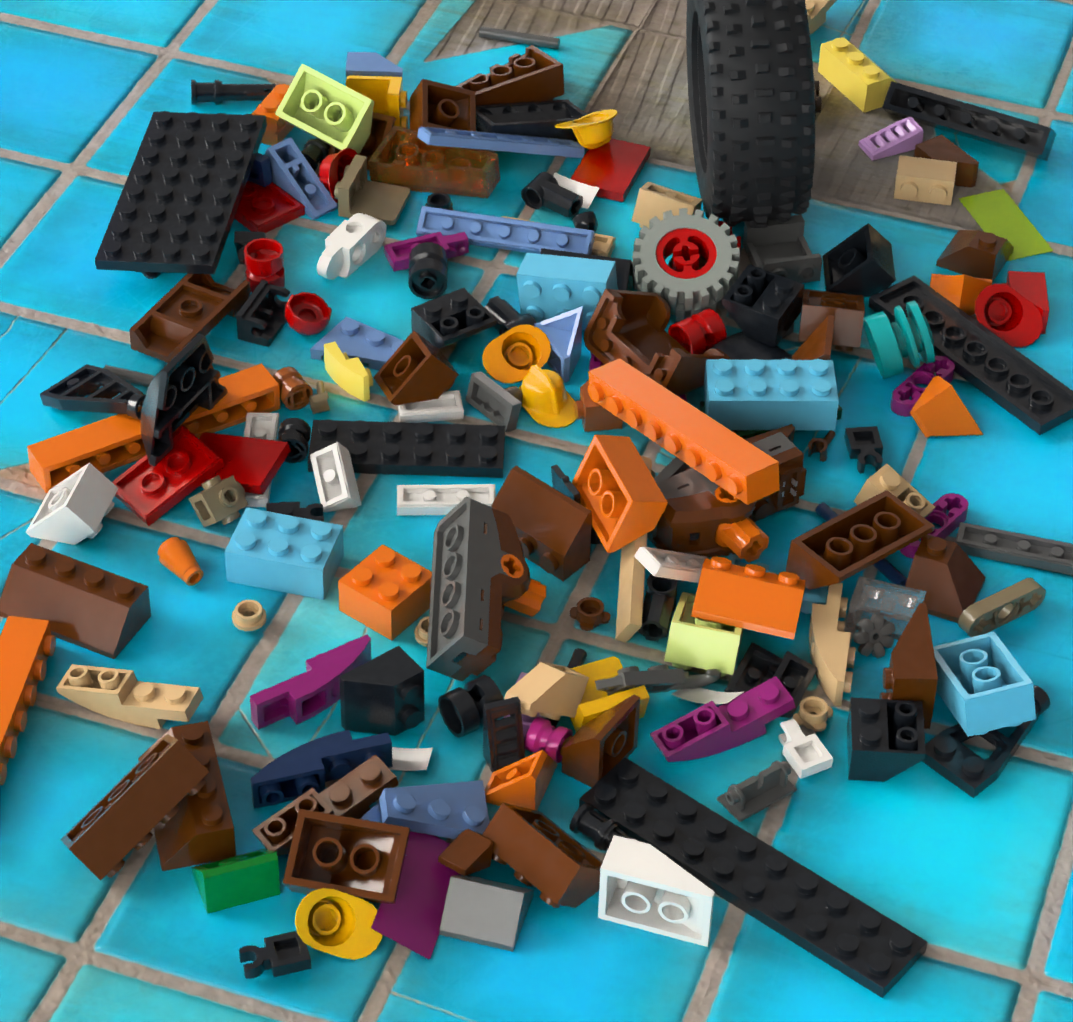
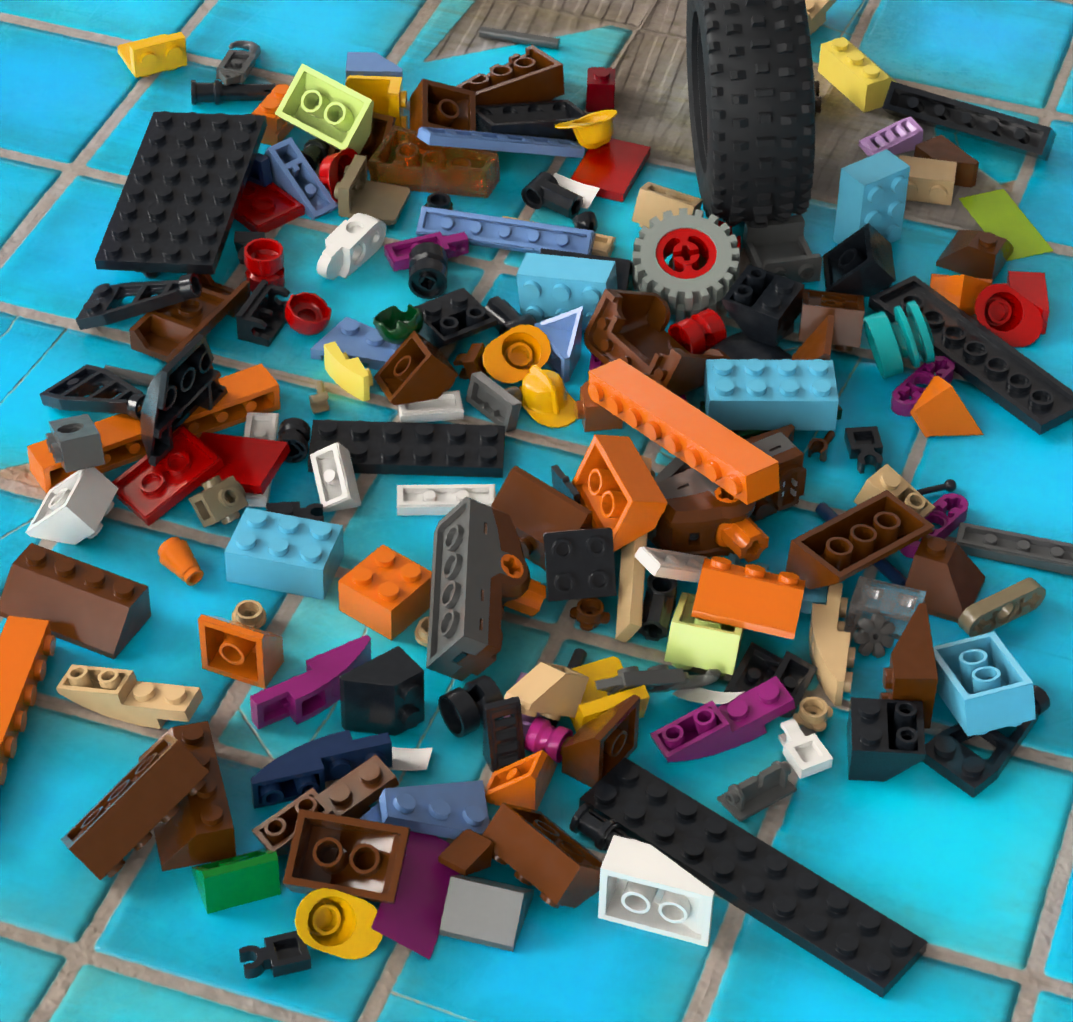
(75, 443): none -> dark grey brick
(104, 302): none -> black plate
(154, 54): none -> yellow bracket
(238, 63): none -> dark grey plate
(239, 650): none -> orange slope
(292, 387): dark orange wheel -> none
(396, 325): none -> dark green hair
(471, 361): none -> reddish brown tile
(579, 564): none -> black bracket
(600, 89): none -> dark red brick
(872, 194): none -> medium azure brick
(949, 485): none -> black hinge

